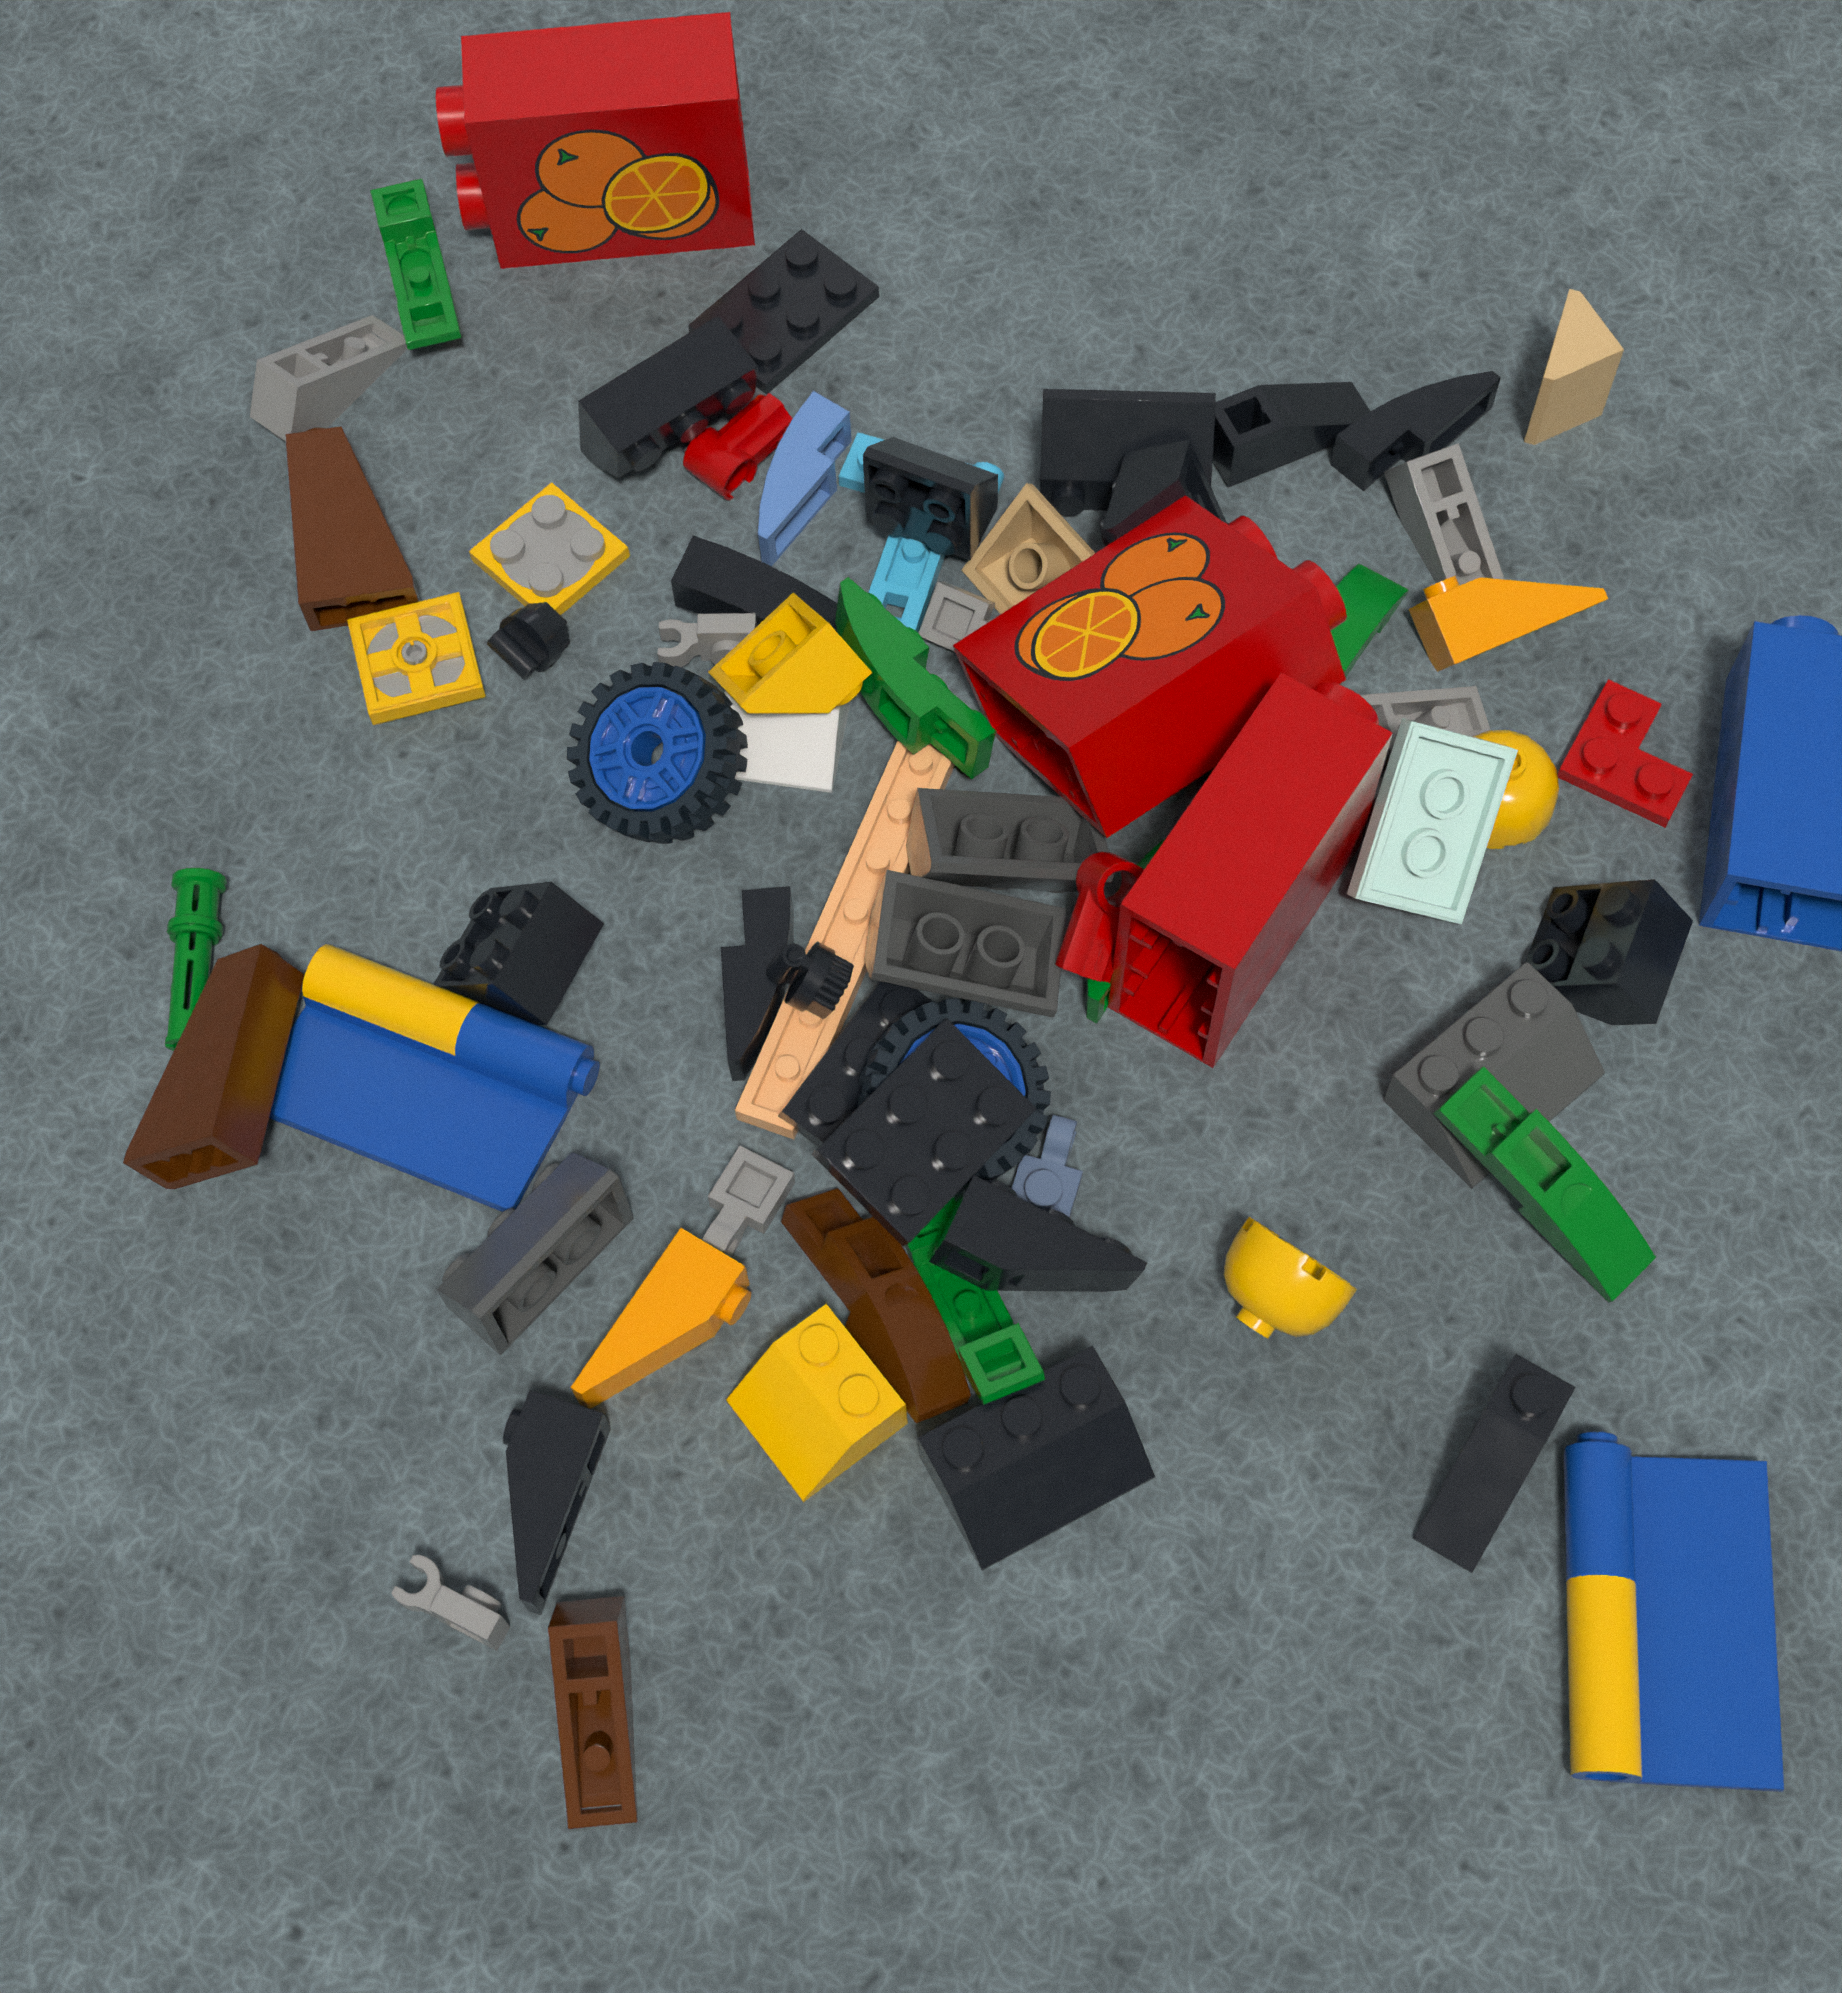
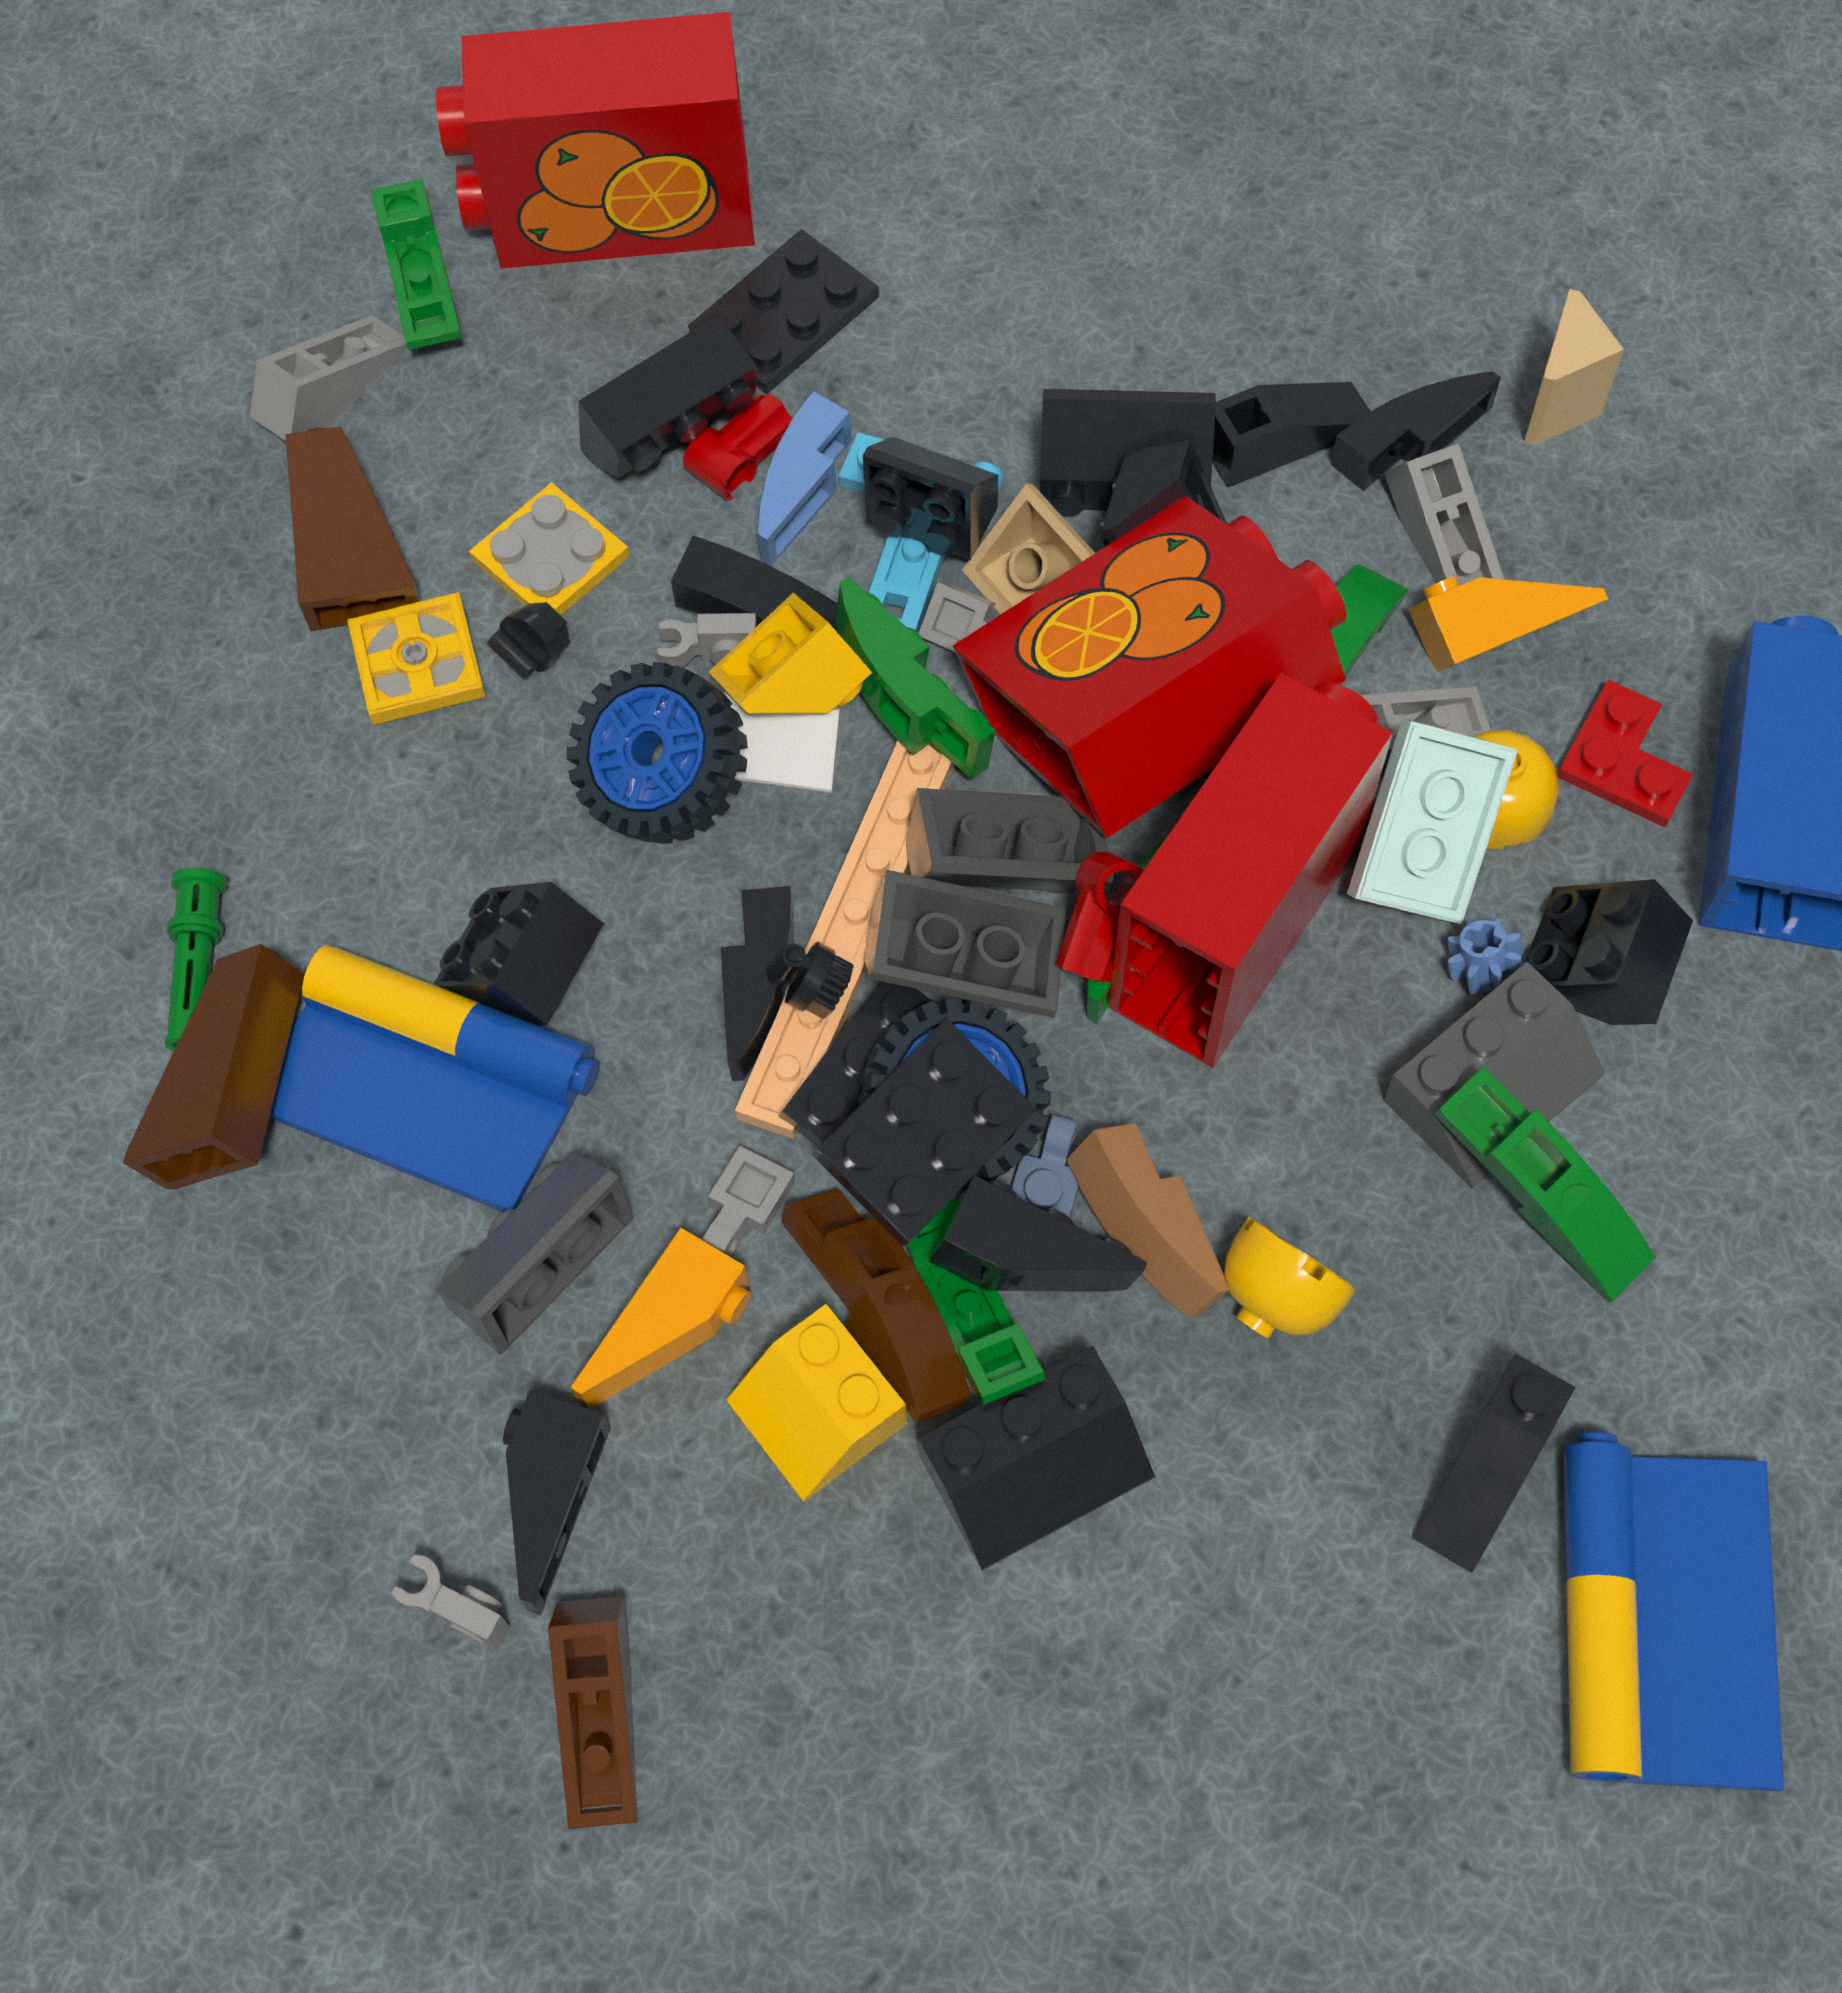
(1149, 1217): none -> medium nougat slope
(1484, 955): none -> medium blue gear

